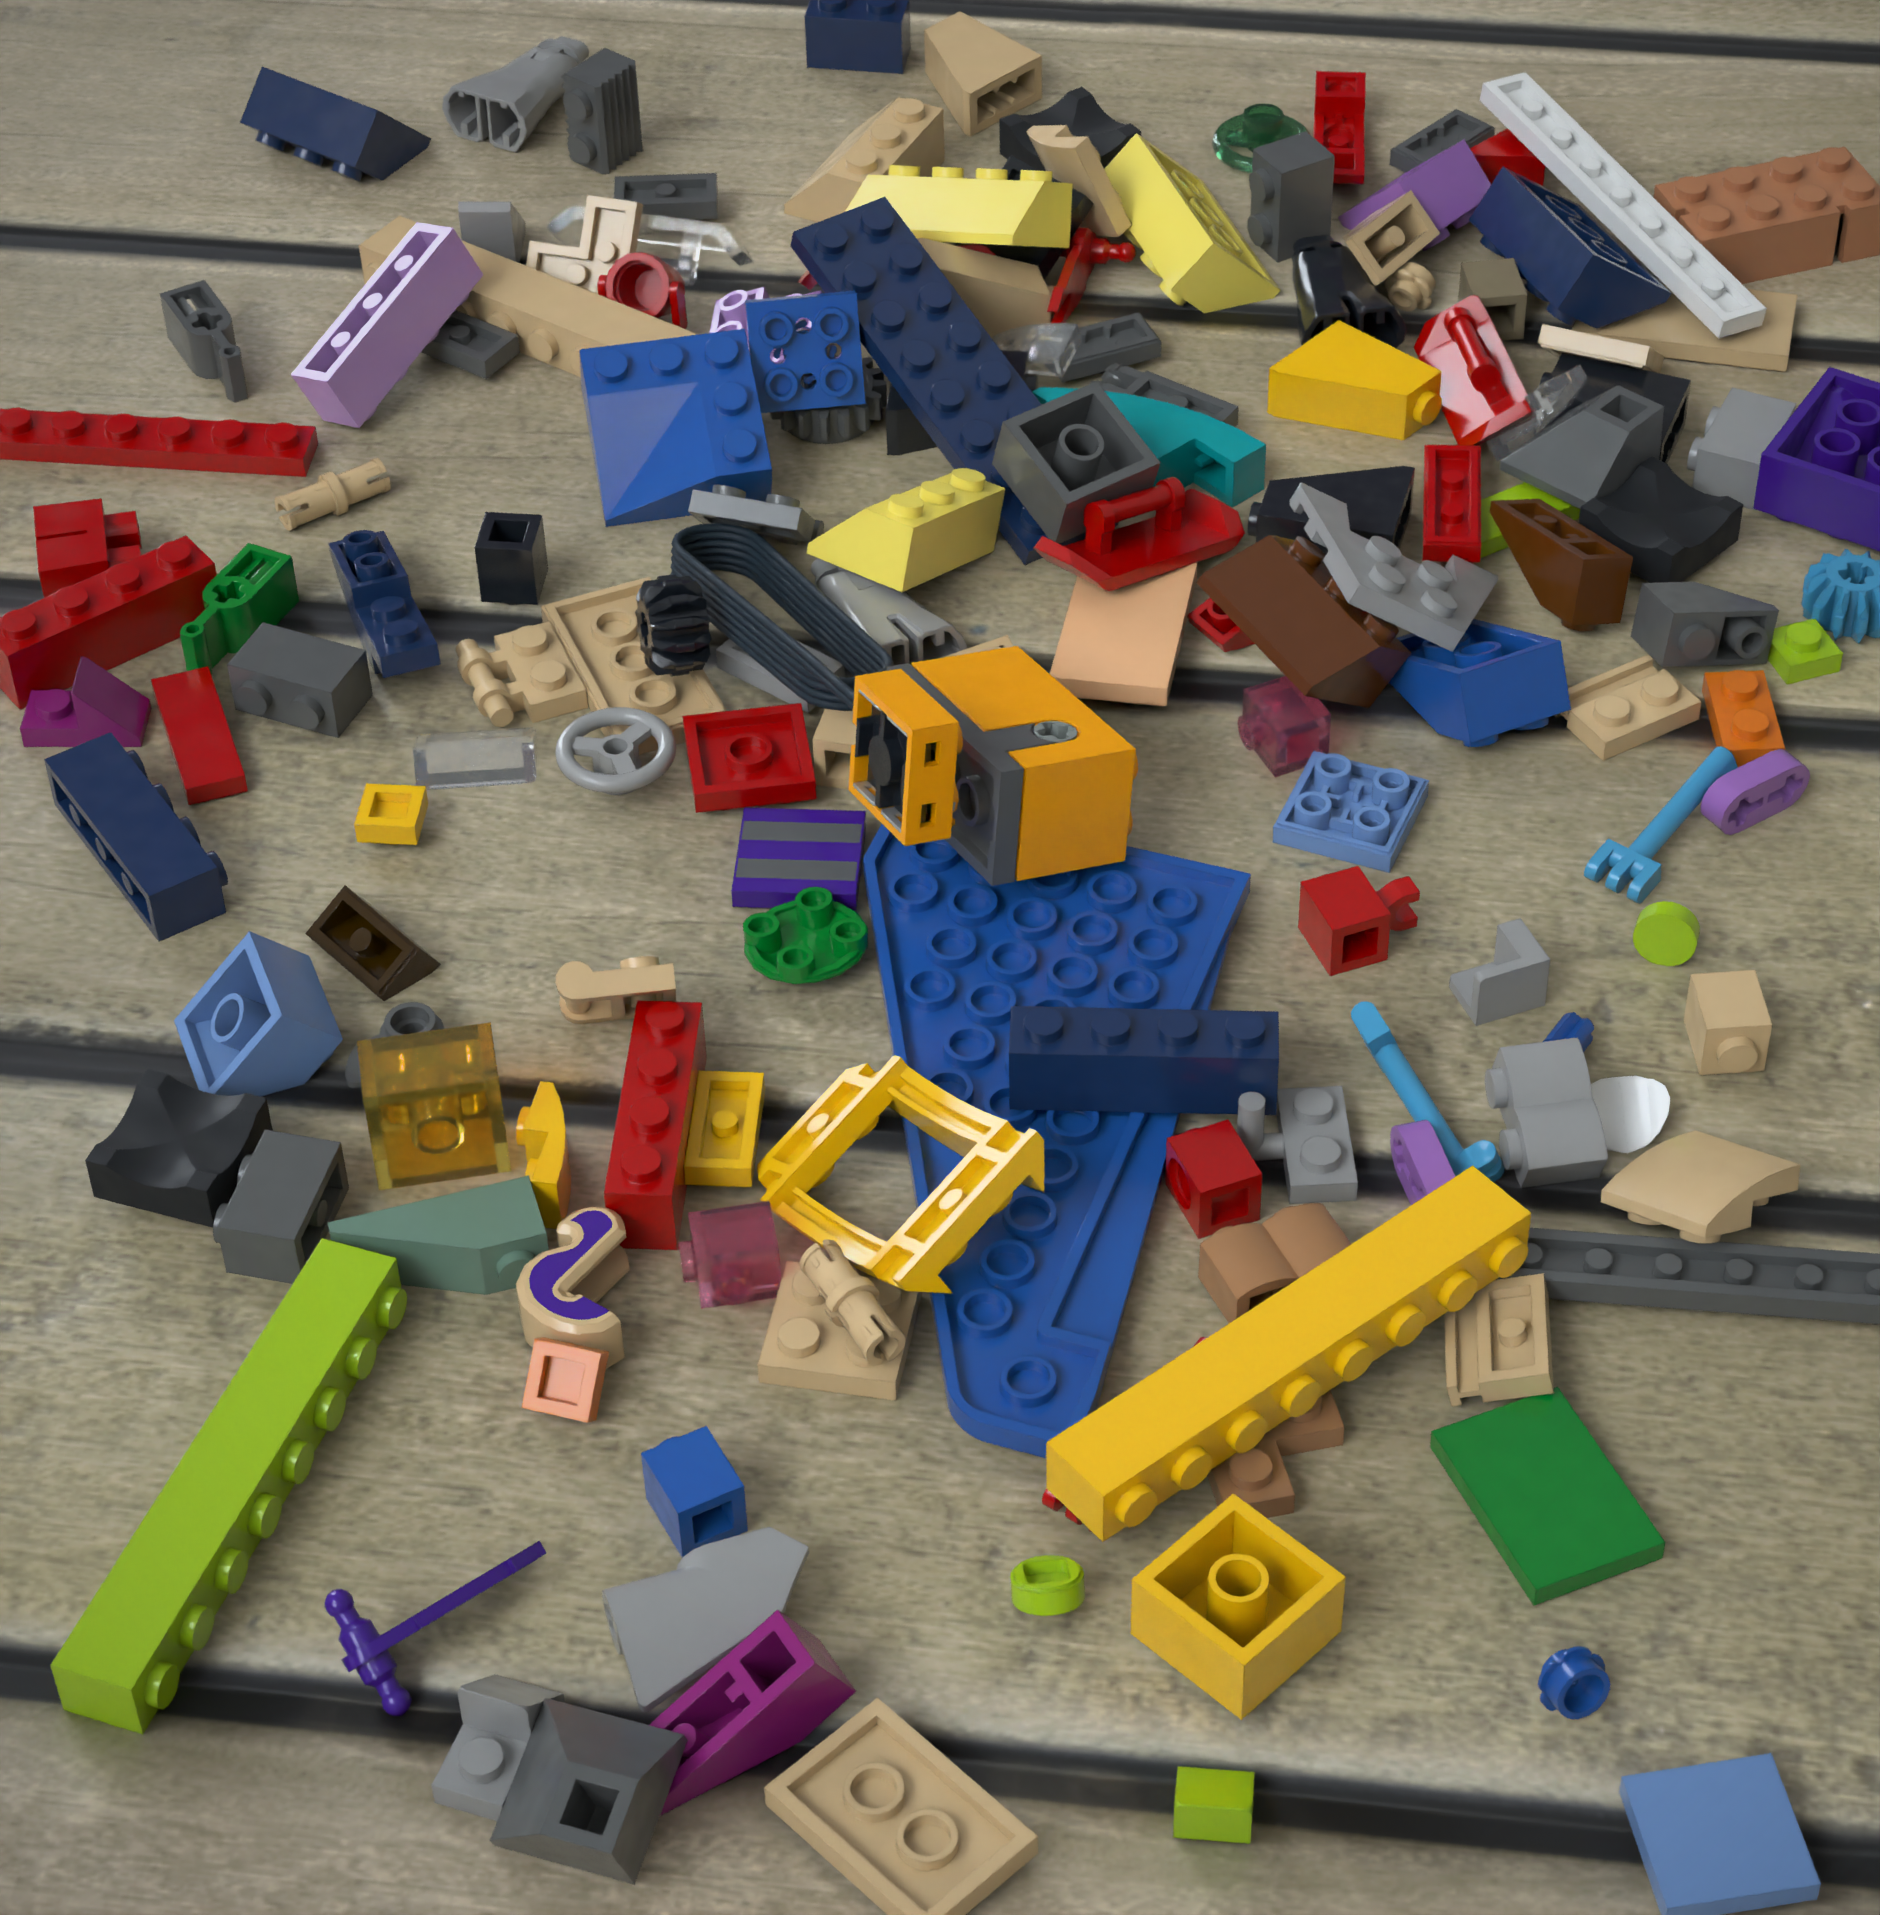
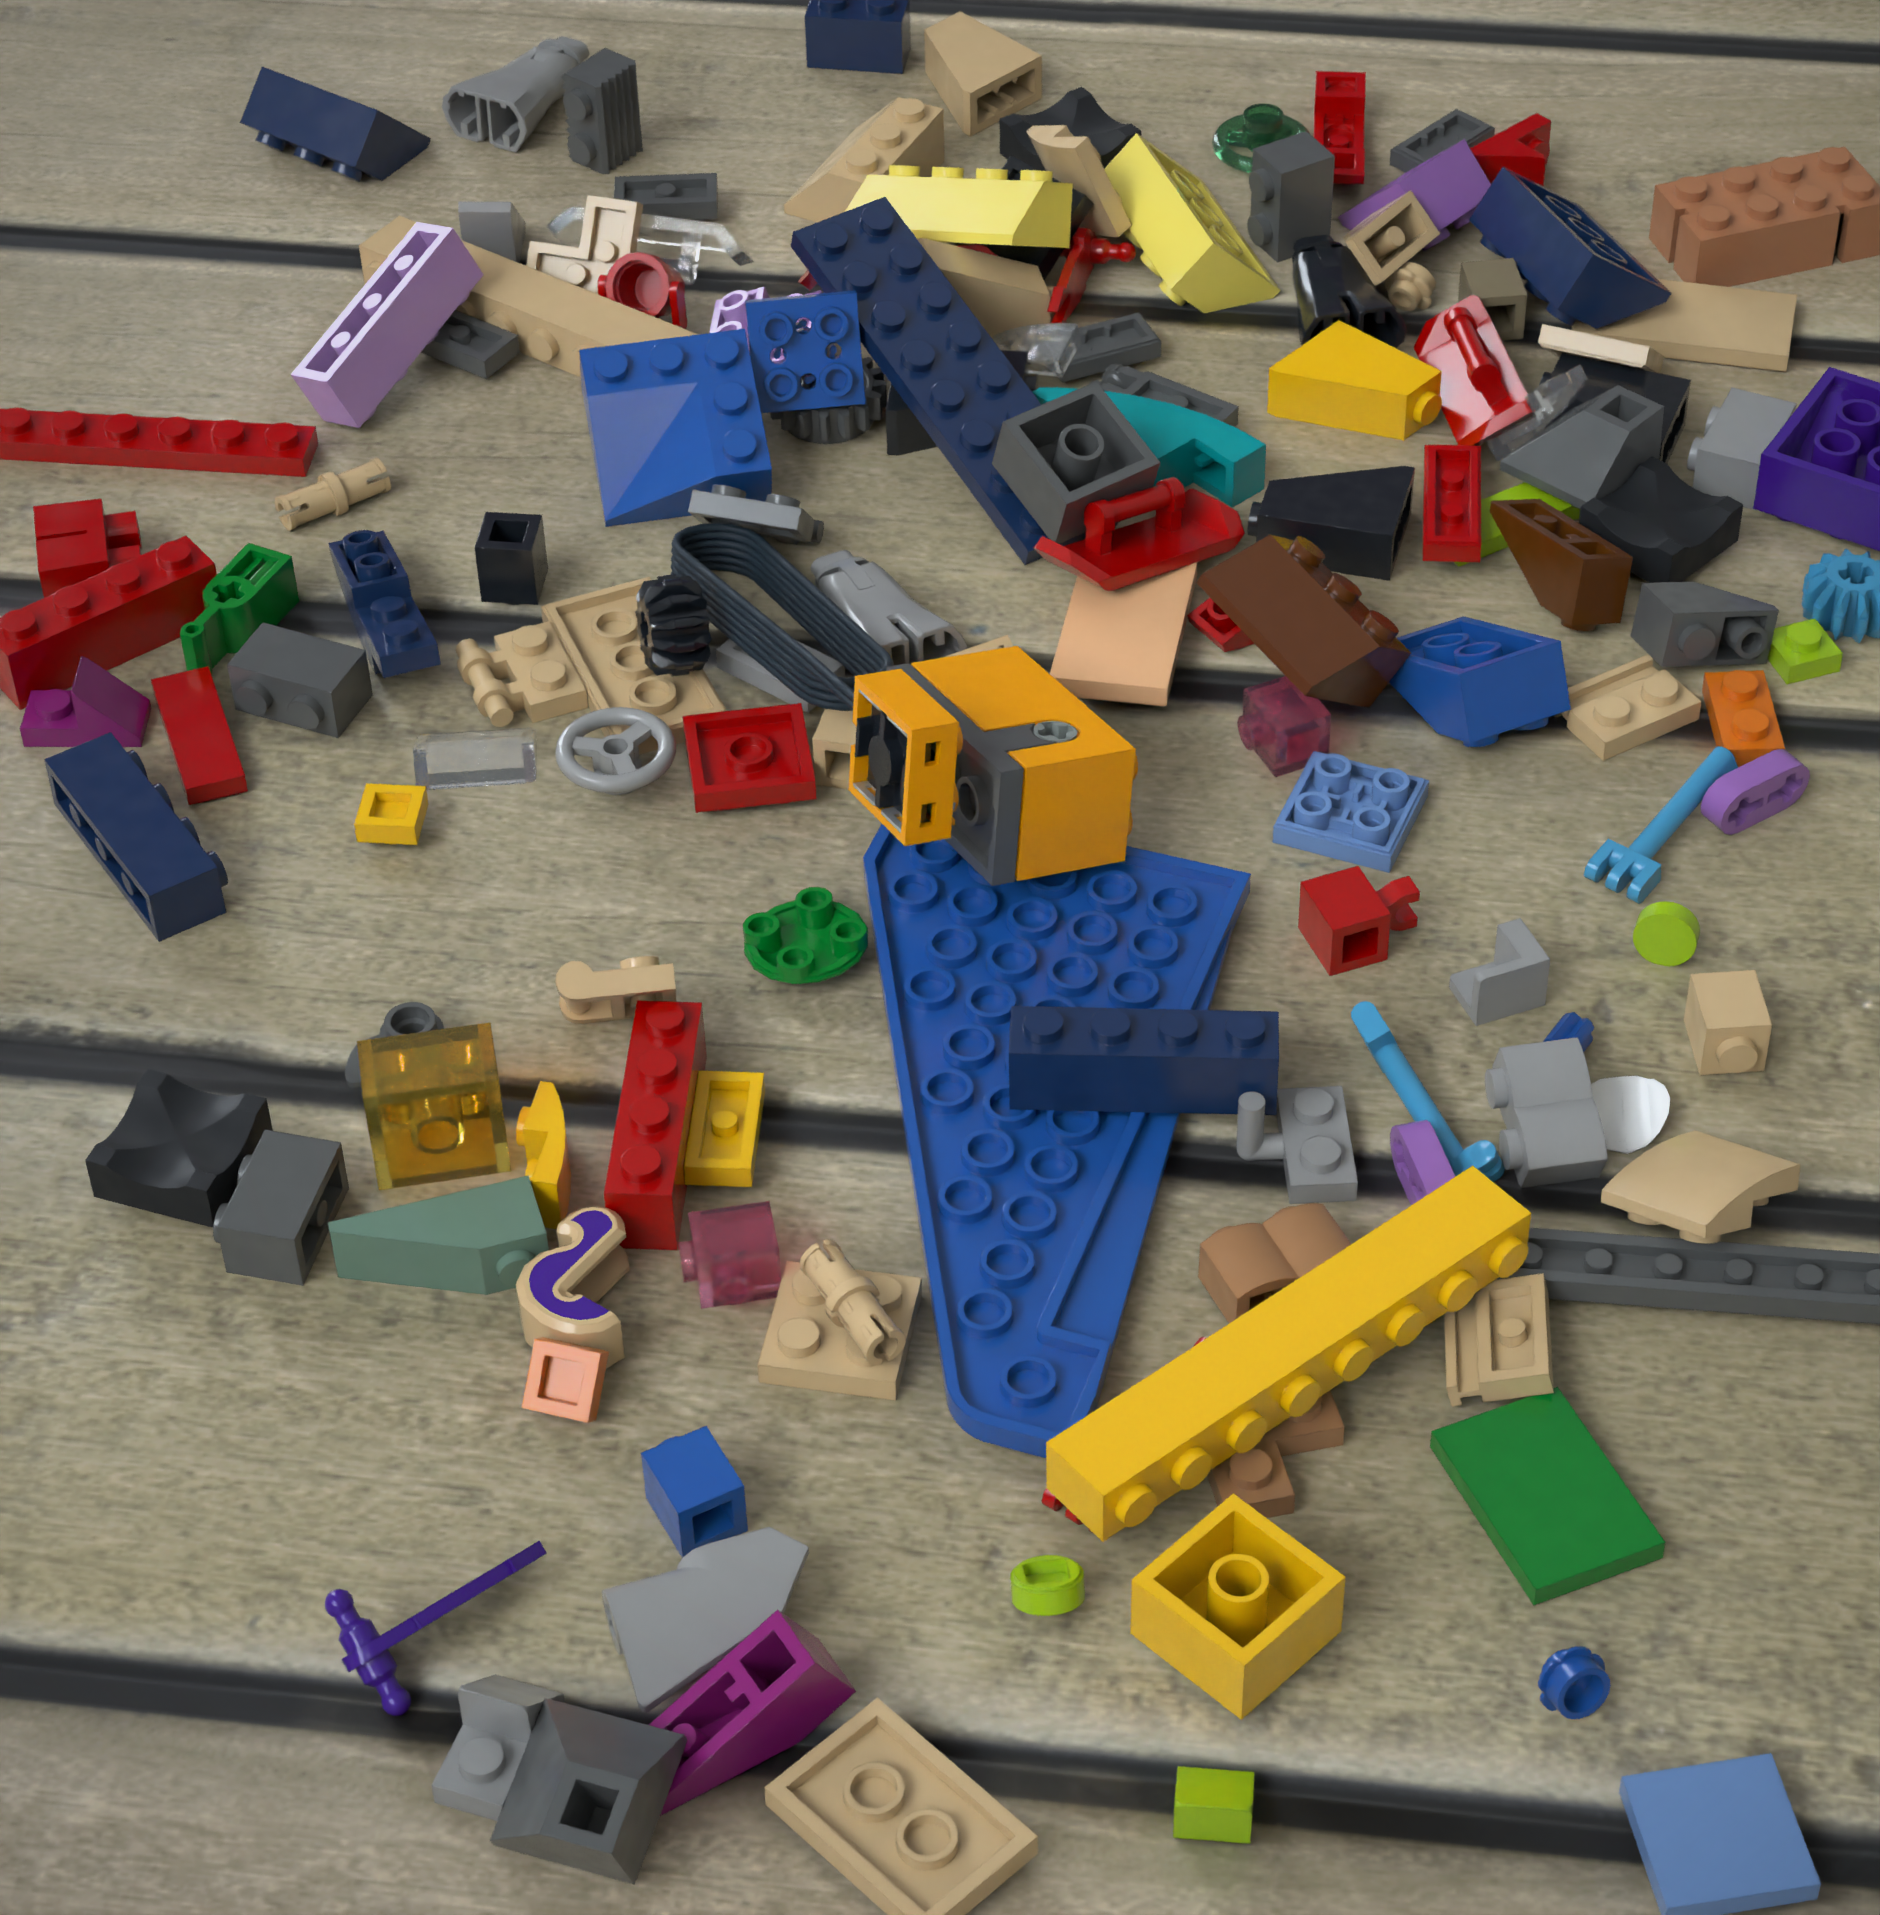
(205, 336): dark grey piece -> none
(229, 1488): lime brick -> none
(258, 1022): medium blue slope -> none
(370, 945): dark brown slope -> none
(795, 851): dark purple tile -> none
(917, 531): light yellow slope -> none
(939, 1230): yellow wedge -> none
(1213, 1178): red brick -> none
(1376, 577): light grey wing -> none
(1623, 206): white plate -> none

